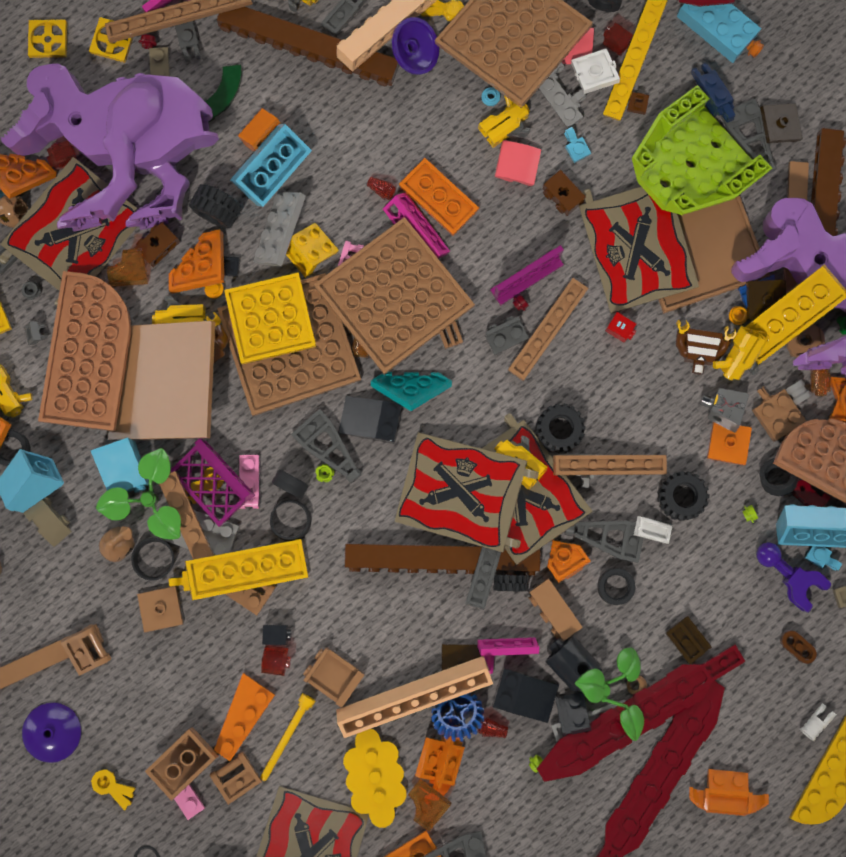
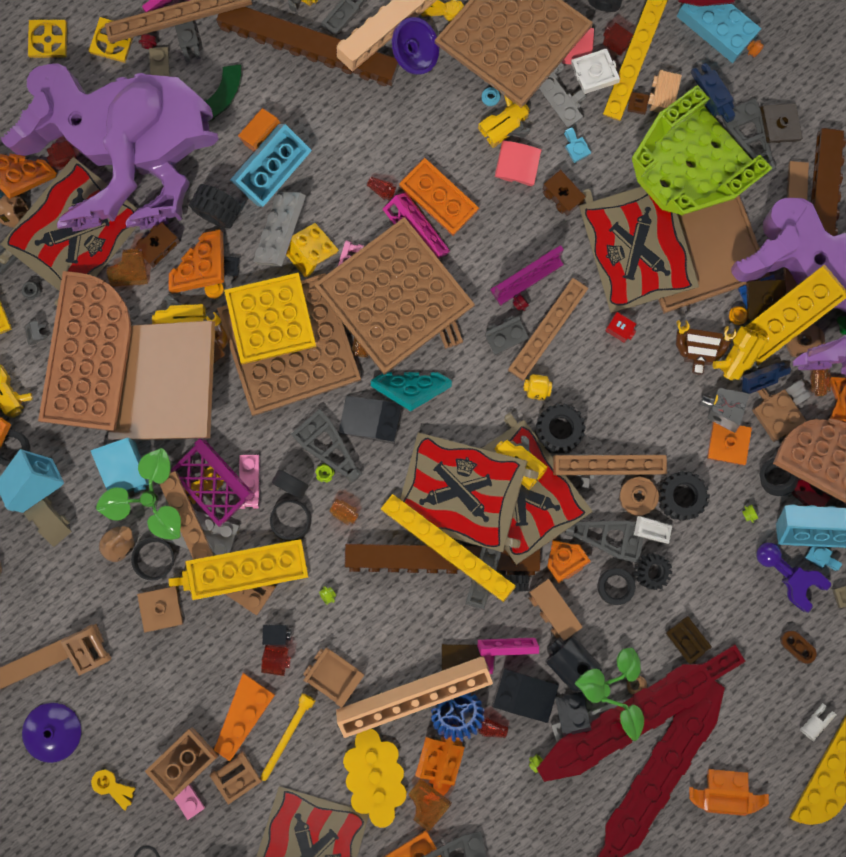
(327, 595): none -> lime plate
(344, 512): none -> clear orange brick
(448, 548): none -> yellow plate
(538, 387): none -> yellow head
(647, 490): none -> medium nougat plate
(662, 575): none -> black tyre
(665, 90): none -> light nougat brick
(764, 377): none -> dark blue hinge

